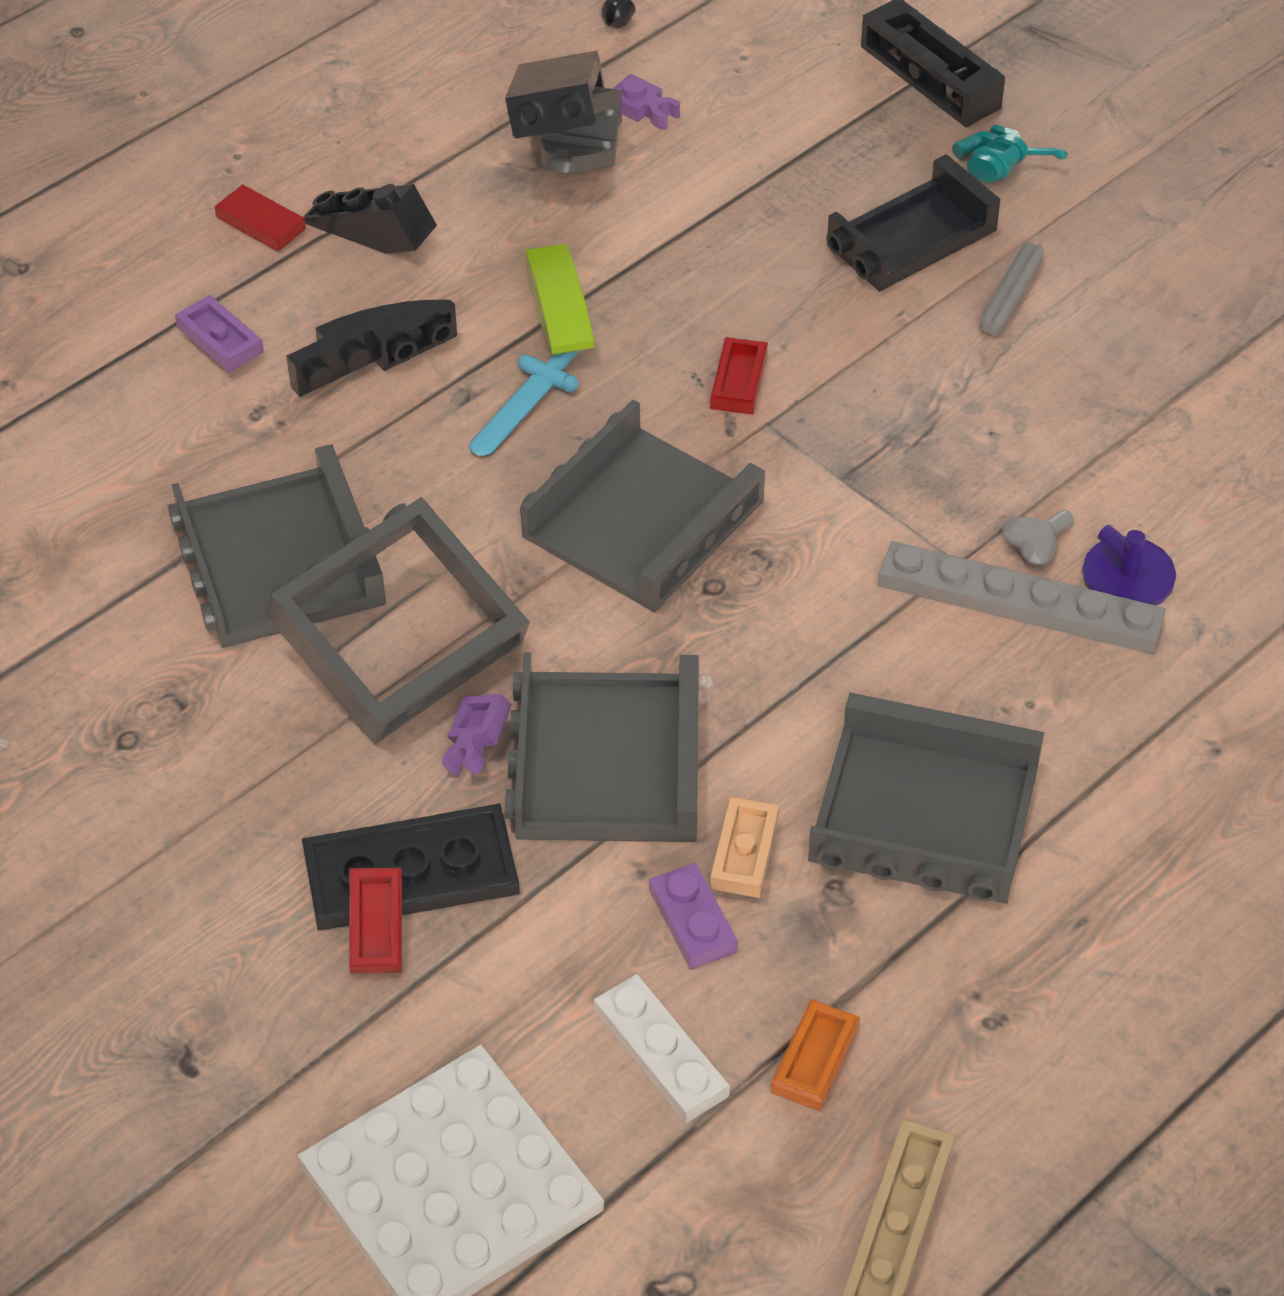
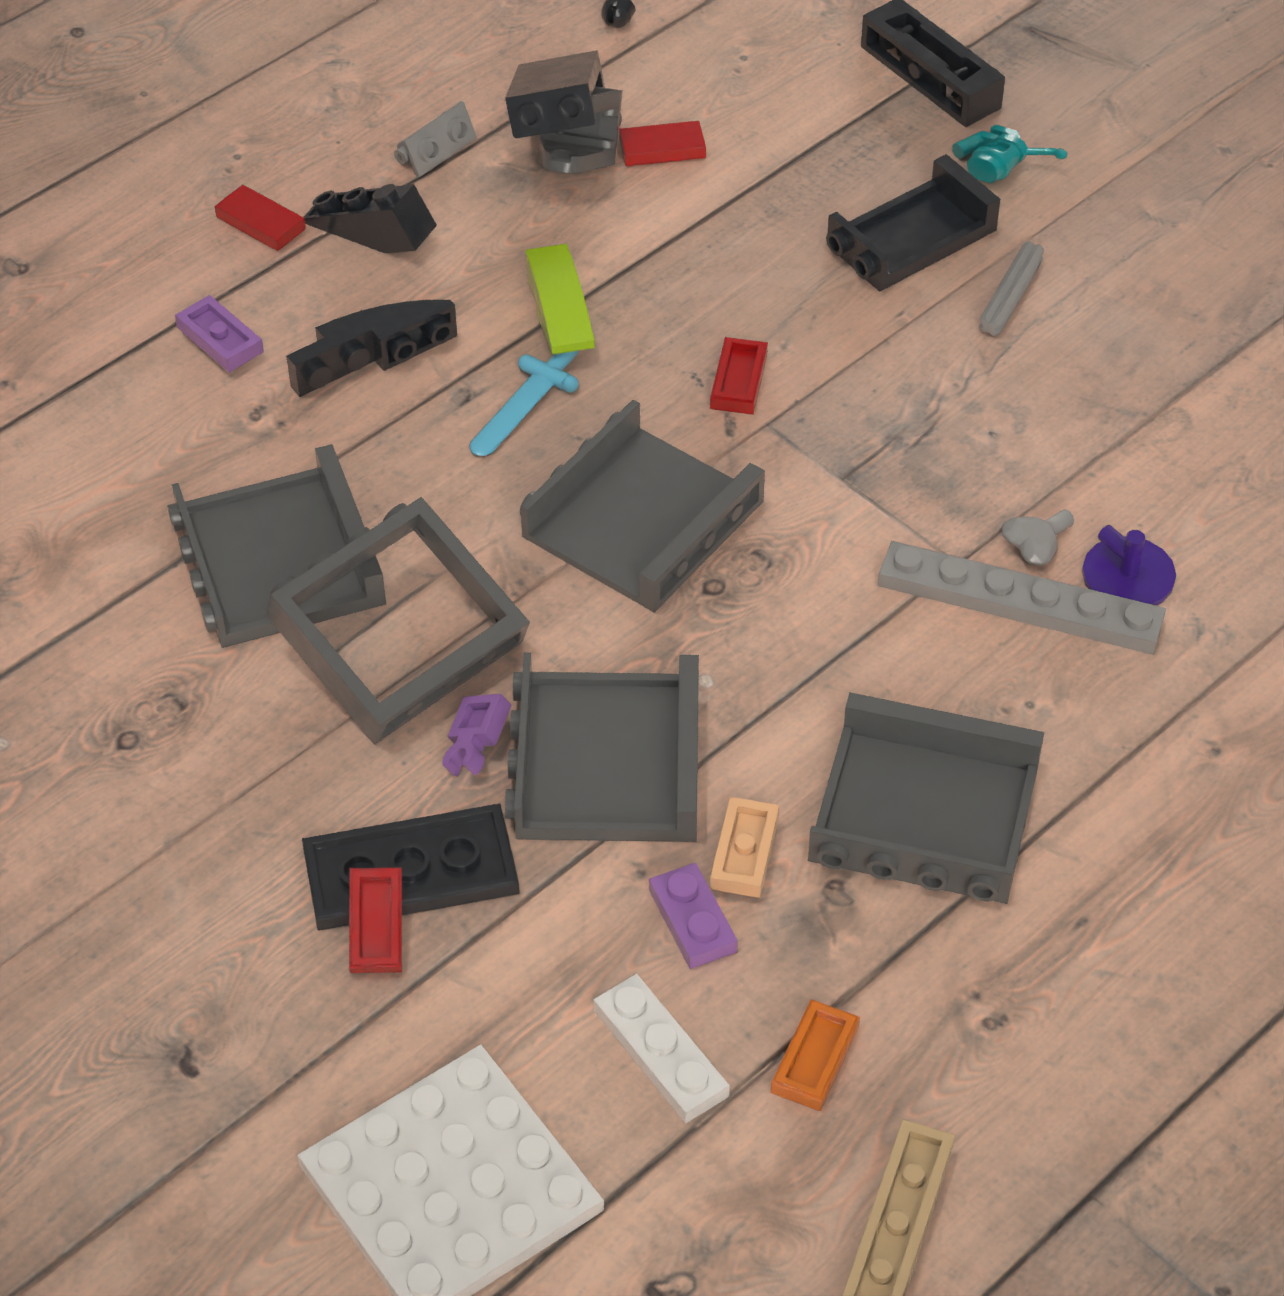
(437, 140): none -> light grey hinge
(646, 99): medium lavender plate -> none
(662, 143): none -> red tile

